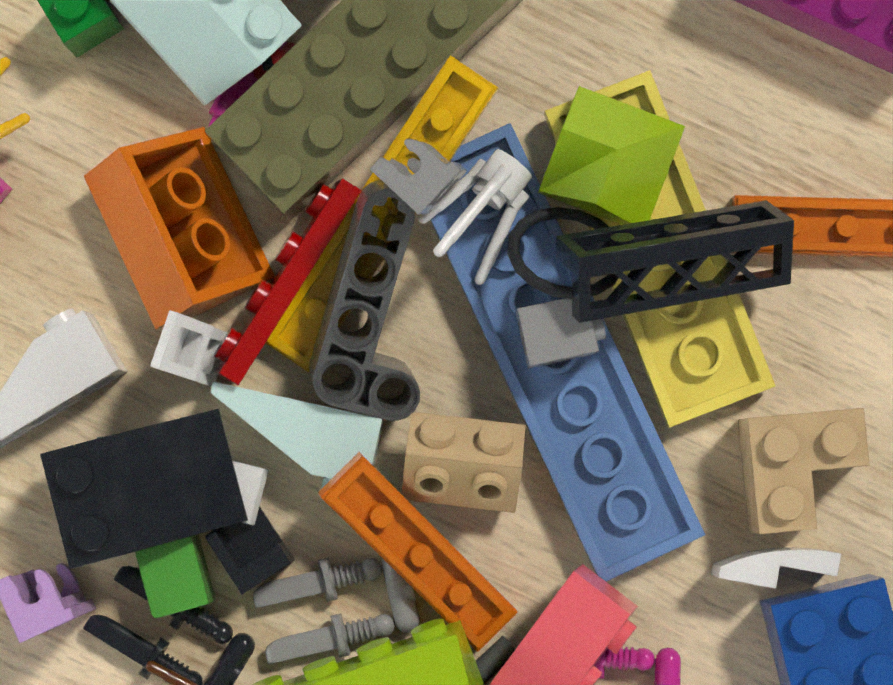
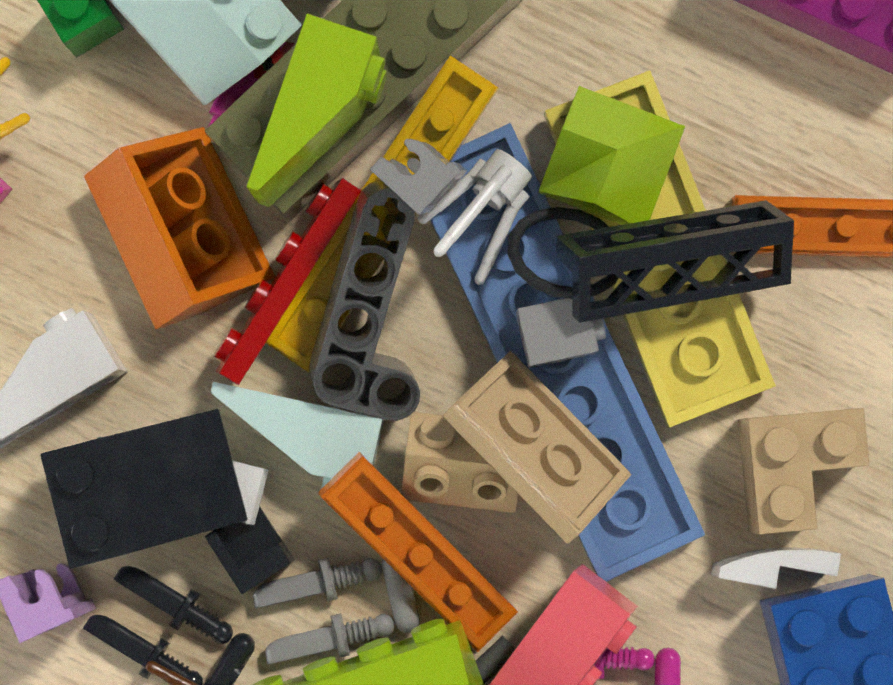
(175, 576): bright green panel -> none
(188, 349): white slope -> none
(319, 101): none -> lime slope
(538, 446): none -> tan tile

